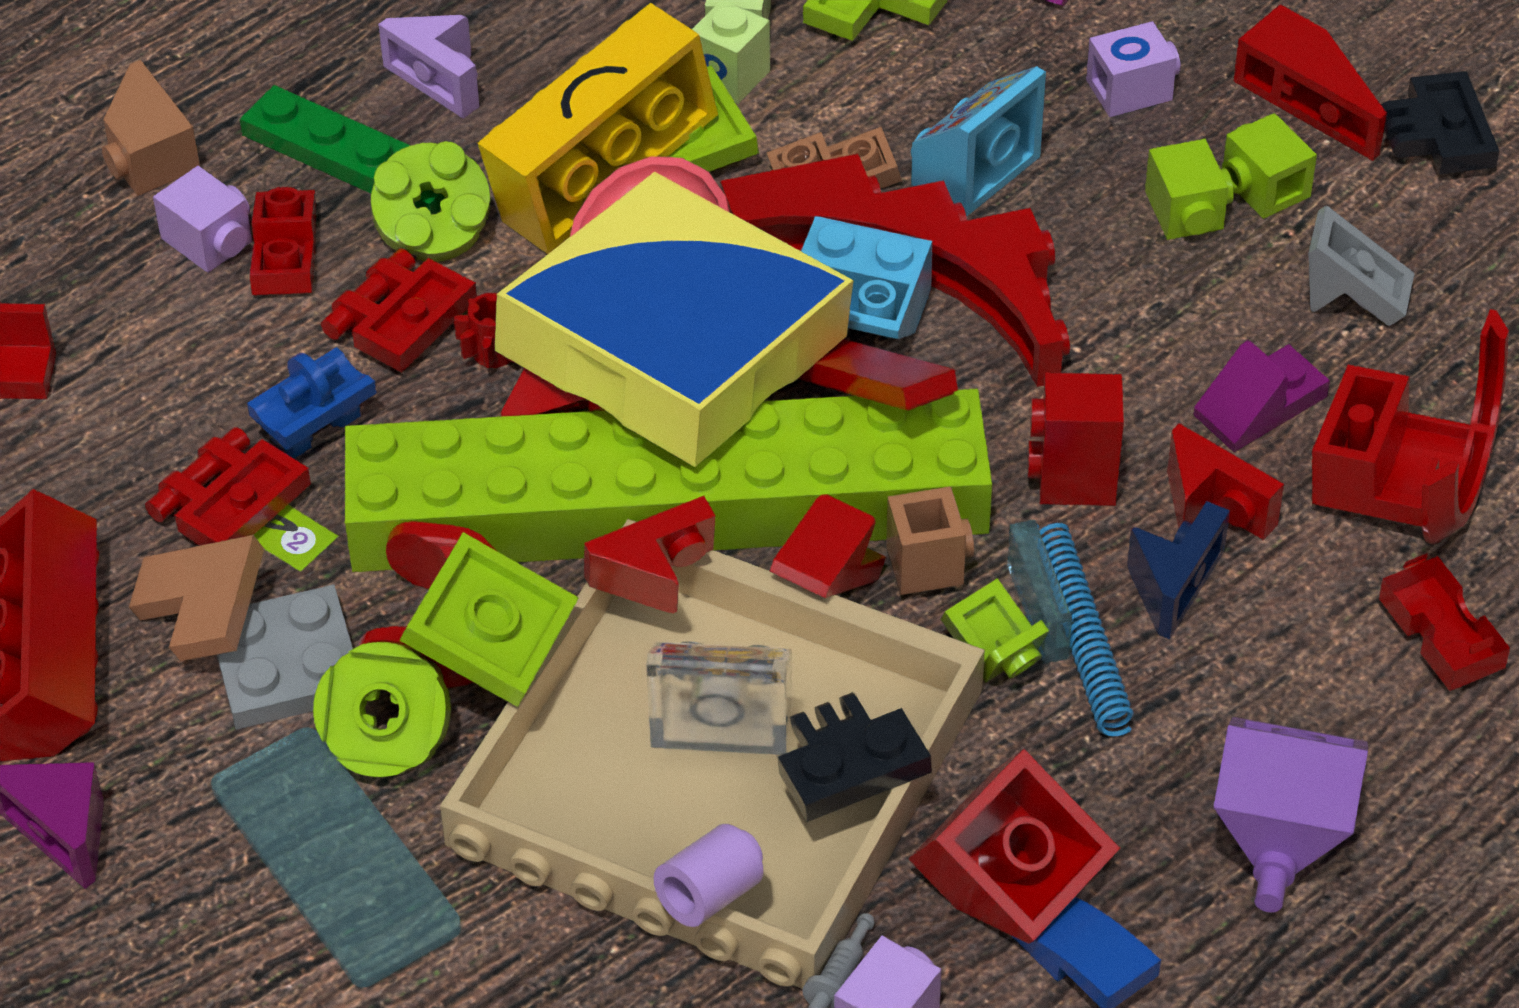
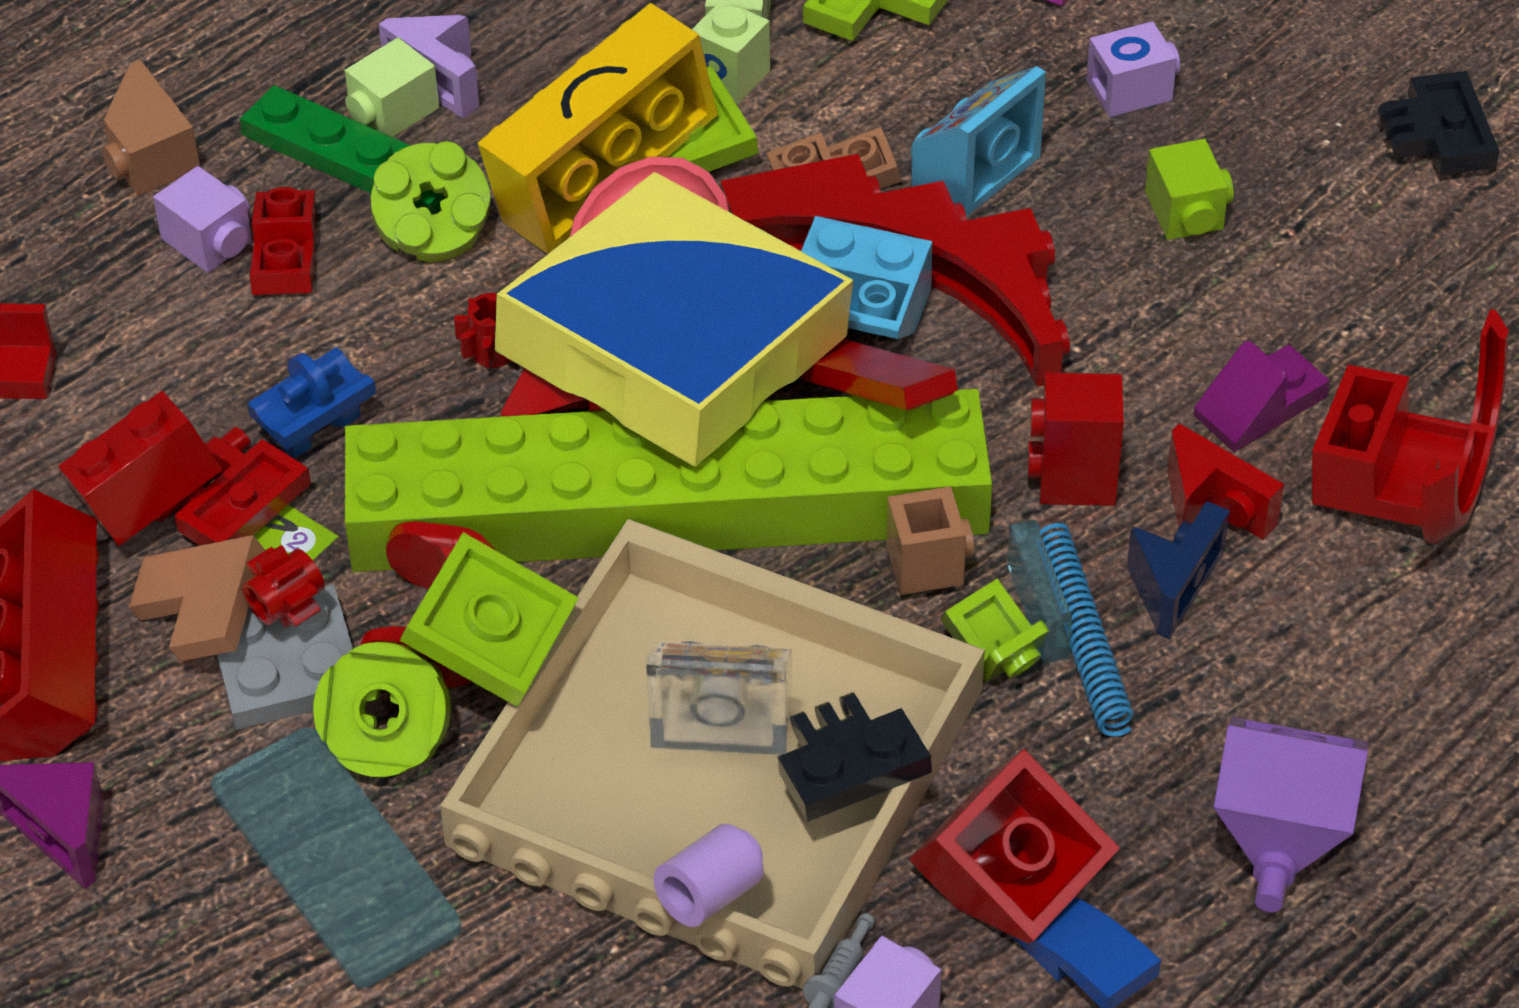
(139, 467): none -> red slope
(283, 586): none -> red gear
(391, 88): none -> yellowish green brick
(409, 318): red plate -> none
(639, 557): red slope -> none
(830, 549): red slope -> none
(1269, 165): lime brick -> none
(1311, 78): red slope -> none
(1353, 264): light grey slope -> none
(1432, 603): red piece -> none

